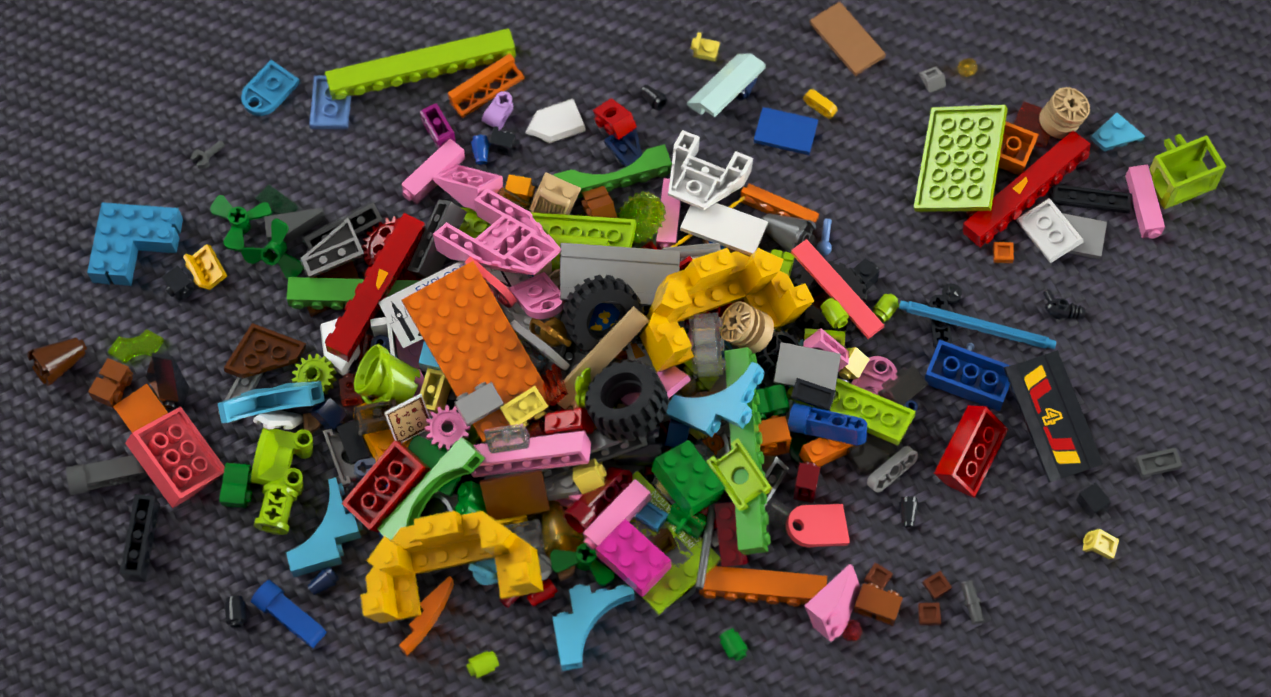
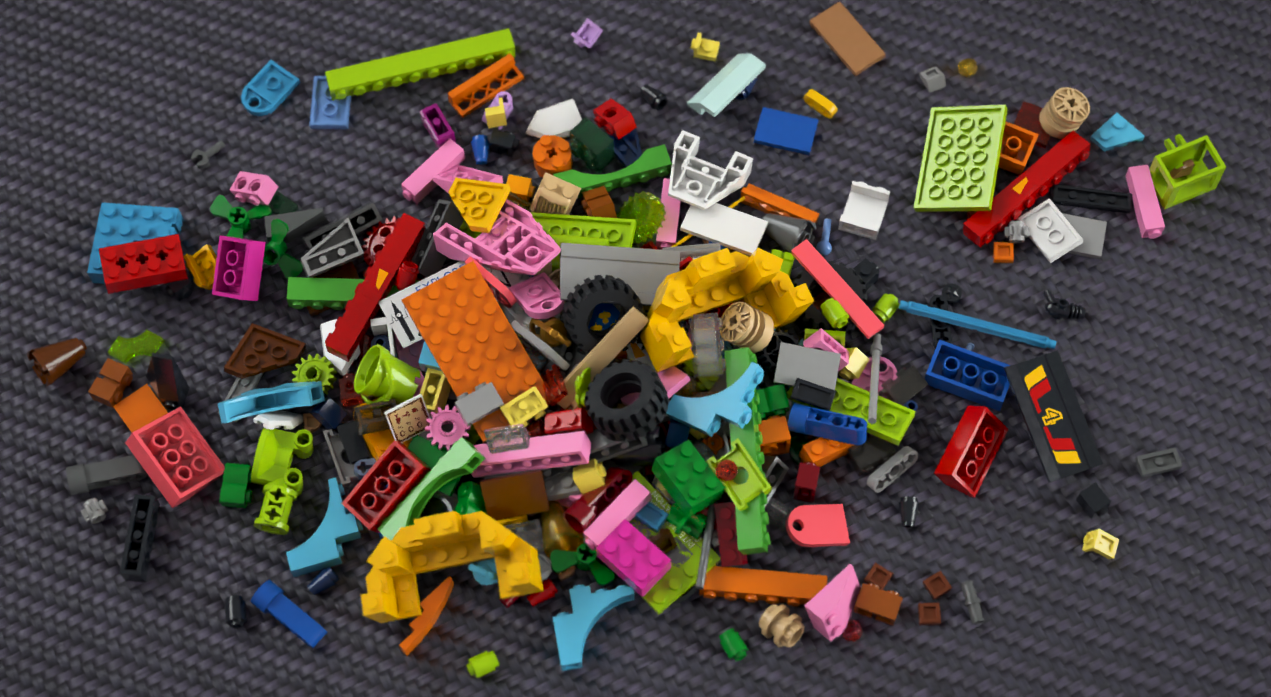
(94, 510): none -> light grey gear
(141, 275): none -> red brick
(238, 268): none -> dark pink brick
(253, 188): none -> bright pink brick
(406, 275): none -> red brick
(478, 202): none -> yellow plate
(496, 115): none -> light yellow panel
(552, 155): none -> orange brick
(587, 34): none -> lavender bracket
(591, 145): none -> clear green brick
(726, 470): none -> clear red tile
(784, 628): none -> tan piece
(864, 210): none -> white panel
(876, 352): none -> light grey bar
(1016, 231): none -> light grey gear
(1186, 169): none -> medium nougat tile

